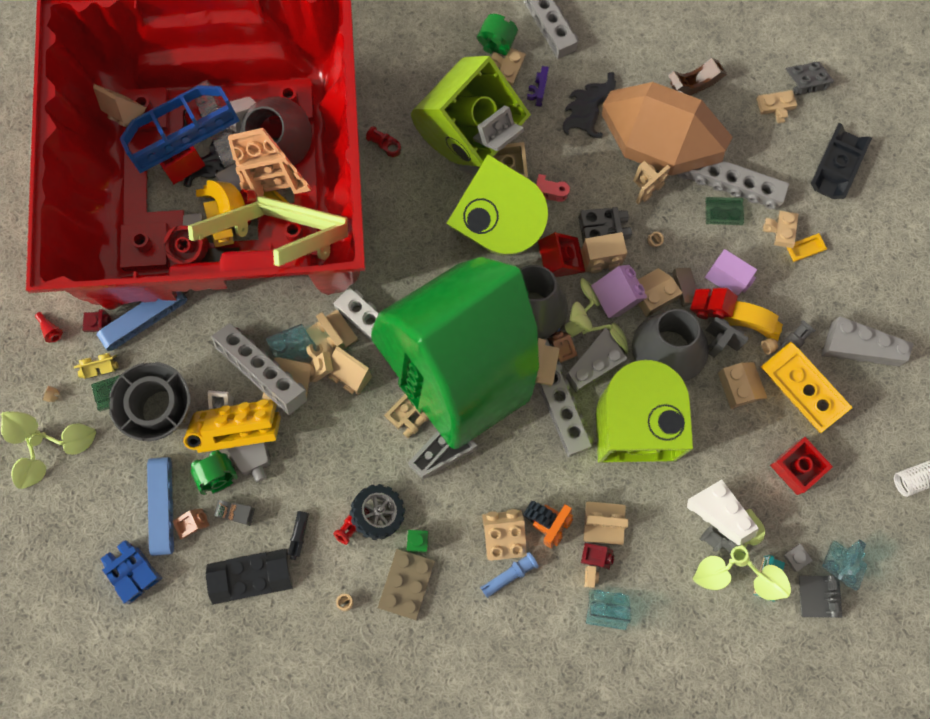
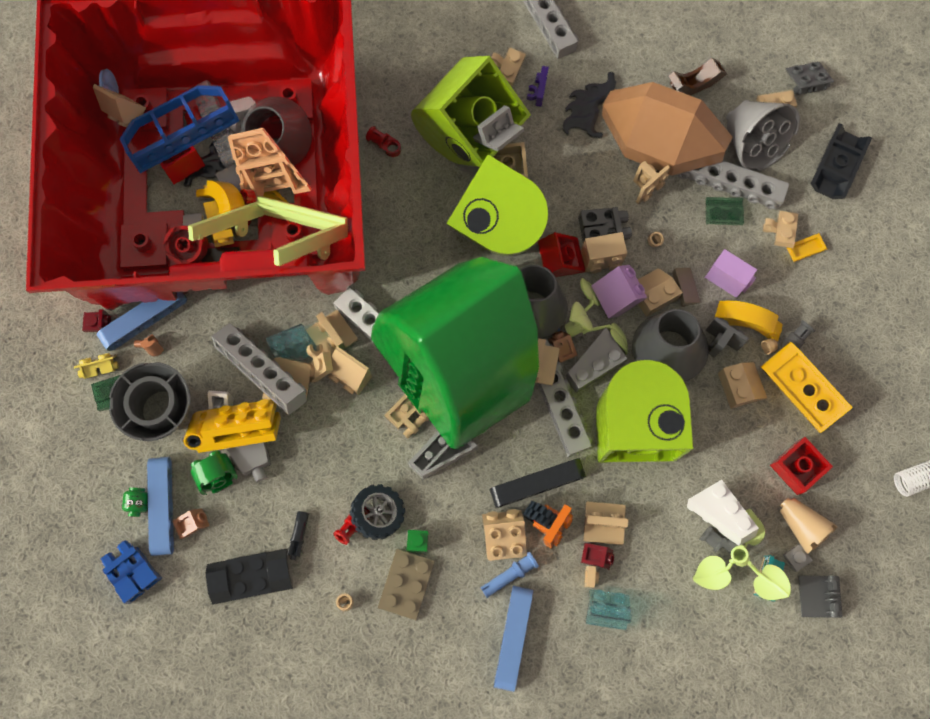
(23, 427): yellowish green plant -> none
(49, 394): tan hinge -> none
(50, 331): red cone -> none
(108, 80): none -> light blue wheel
(135, 502): none -> green head
(150, 345): none -> nougat piece
(234, 512): dark grey leg -> none
(497, 34): green brick -> none
(513, 638): none -> medium blue beam
(537, 482): none -> black beam
(552, 190): coral leg -> none
(718, 304): red piece -> none
(762, 132): none -> light grey cone
(806, 524): none -> tan cone
(846, 563): clear light blue bracket -> none
(862, 343): light grey wedge -> none

